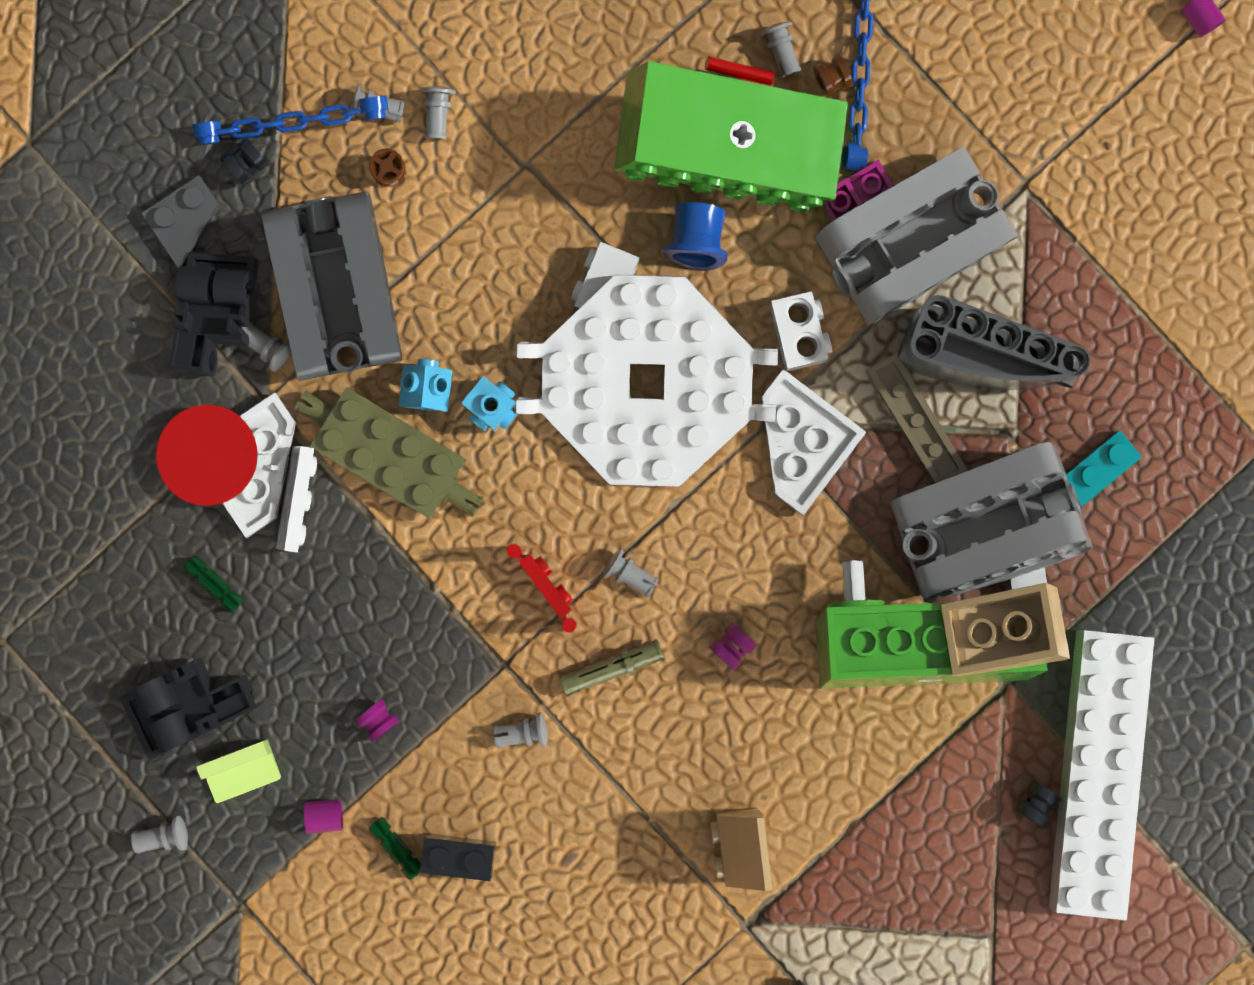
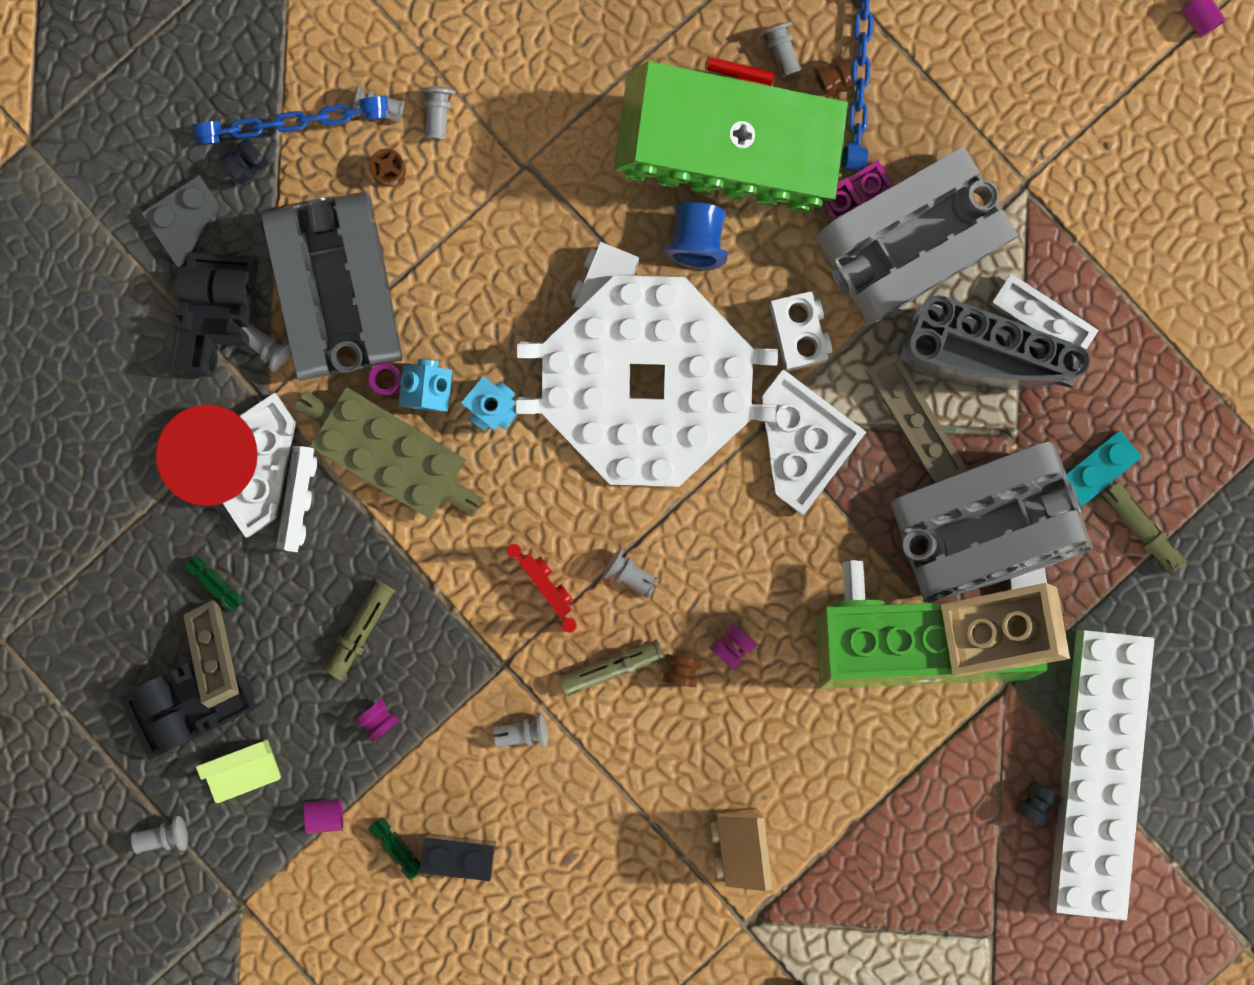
(210, 654): none -> dark tan plate
(359, 630): none -> olive pin
(376, 371): none -> magenta beam
(681, 670): none -> reddish brown wheel
(1041, 313): none -> white plate
(1145, 528): none -> olive pin

